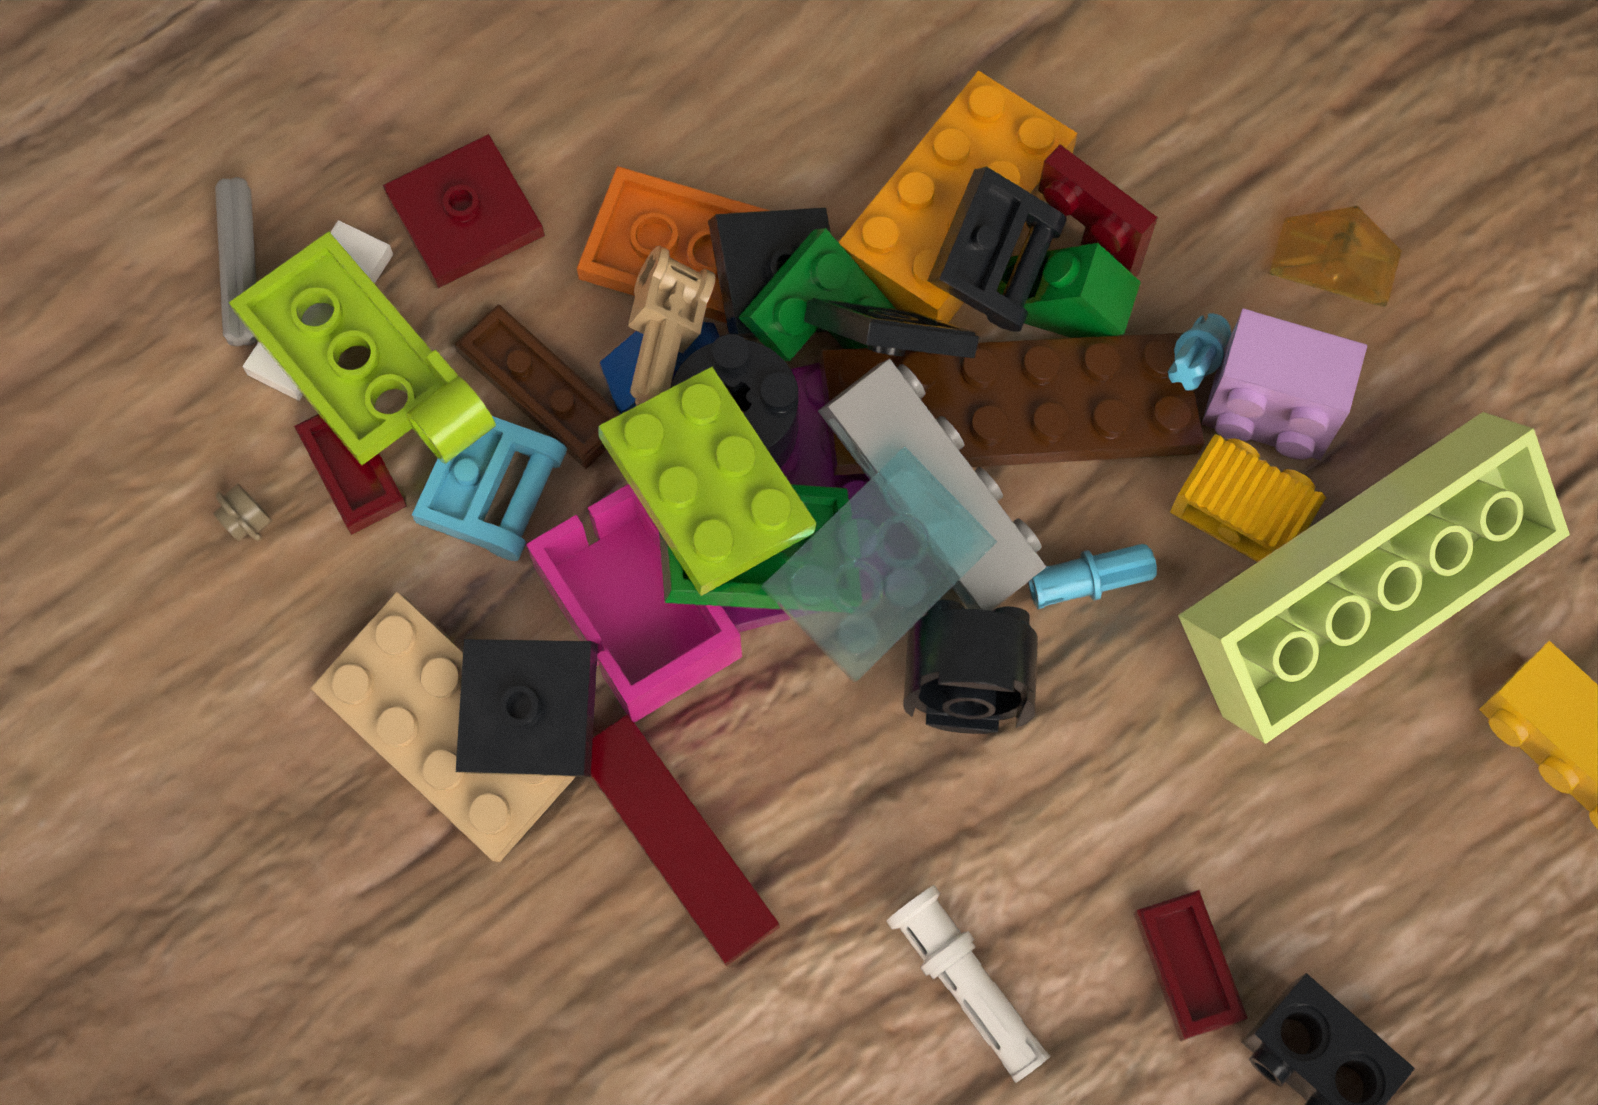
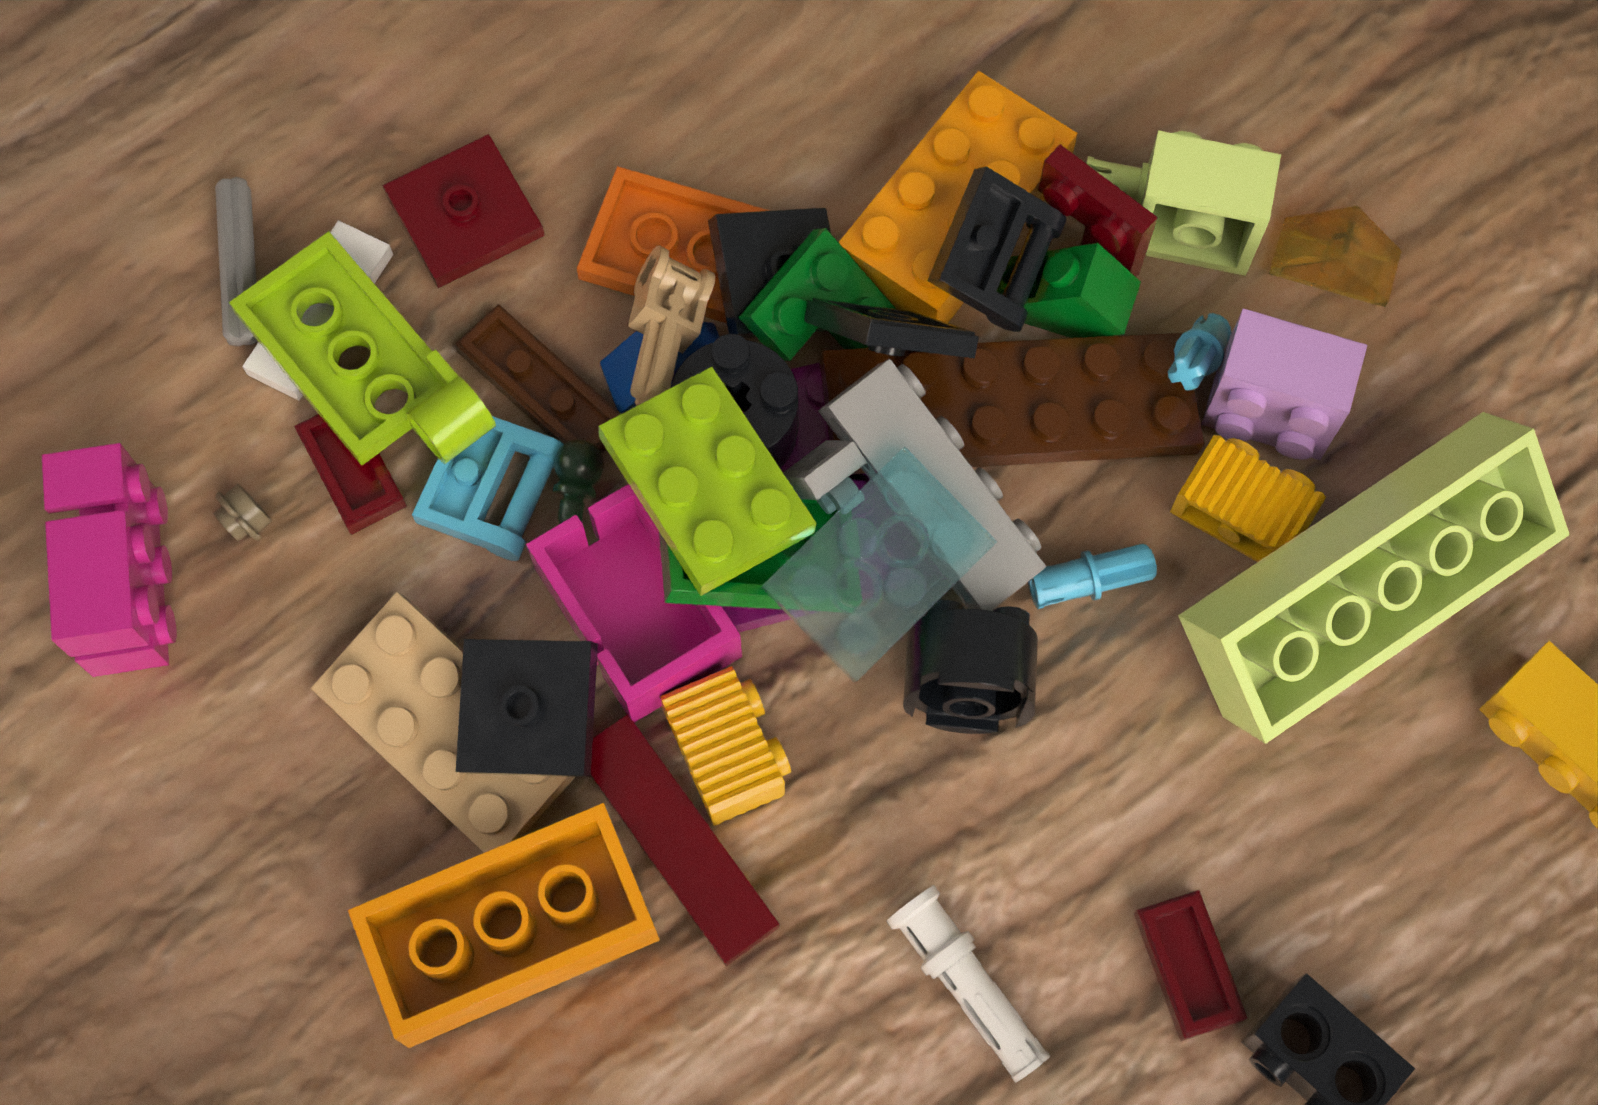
(107, 561): none -> dark pink piece
(502, 926): none -> light orange brick
(578, 468): none -> clear green bar
(725, 745): none -> yellow brick
(826, 473): none -> light grey tile
(1206, 195): none -> yellowish green brick

